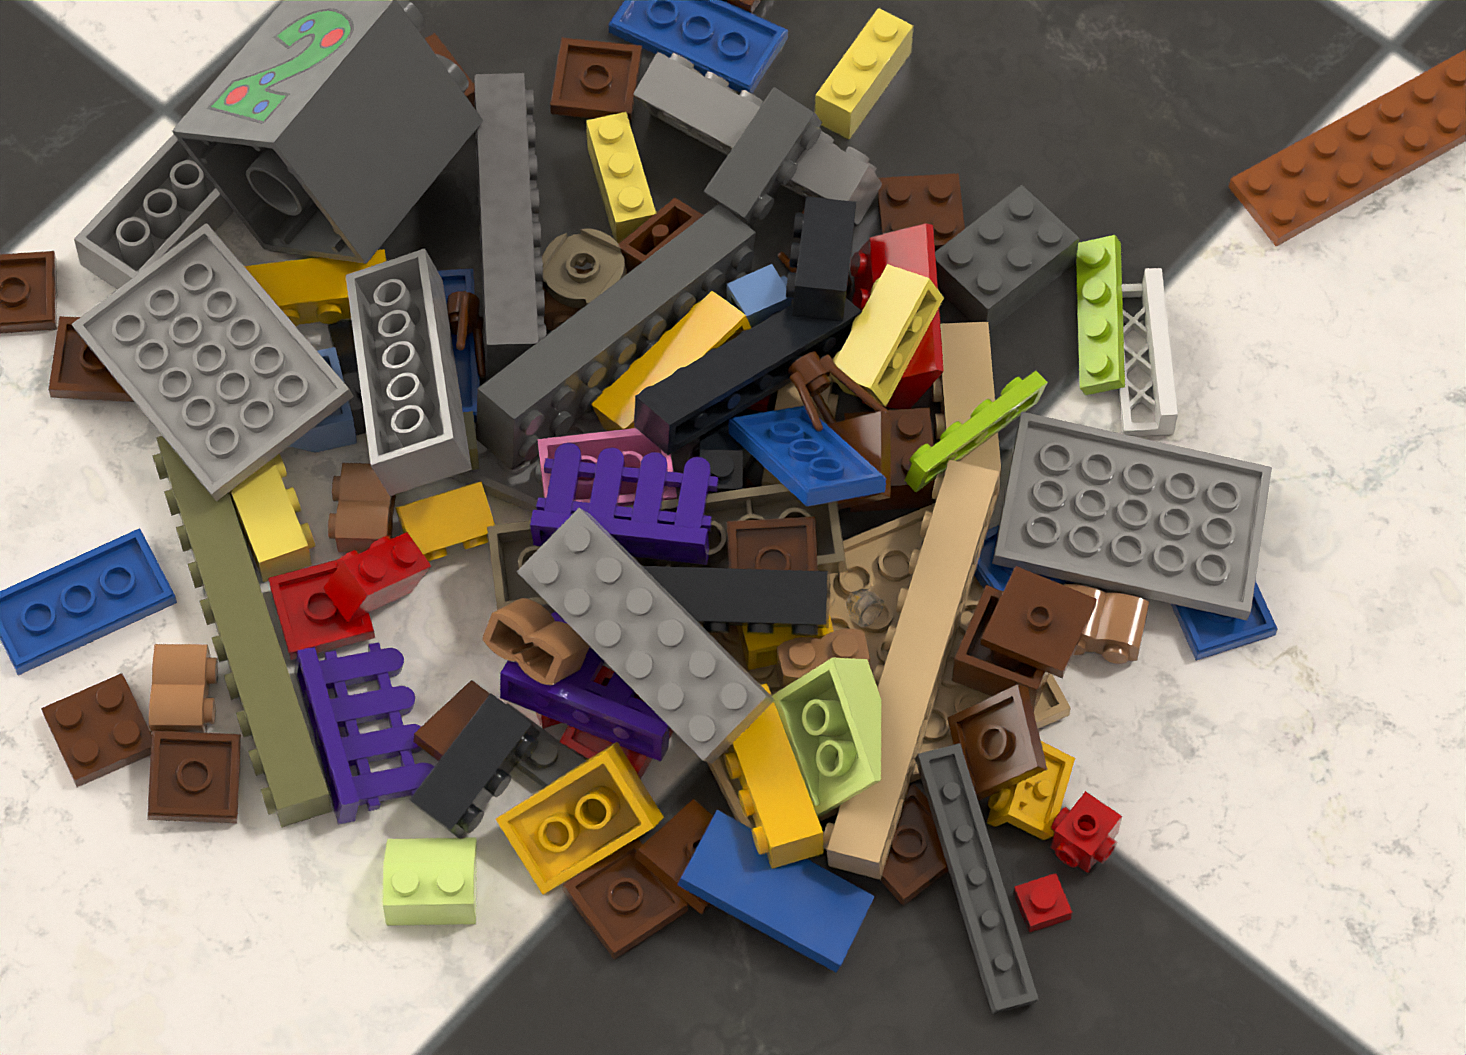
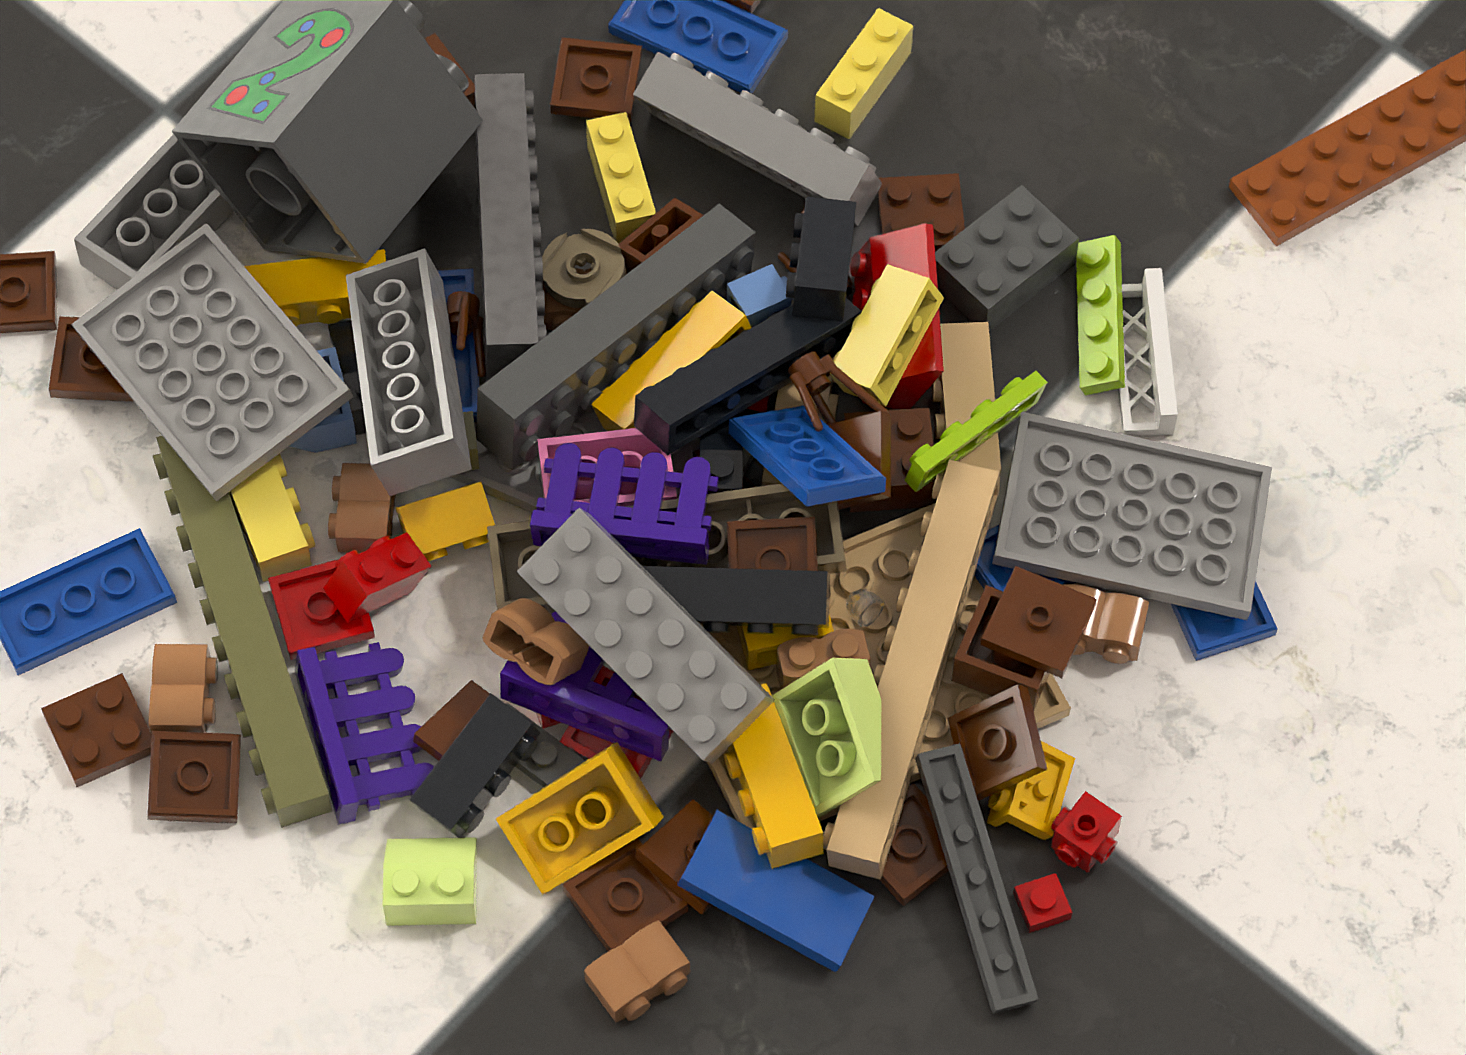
(637, 972): none -> medium nougat brick
(764, 157): dark grey brick -> none

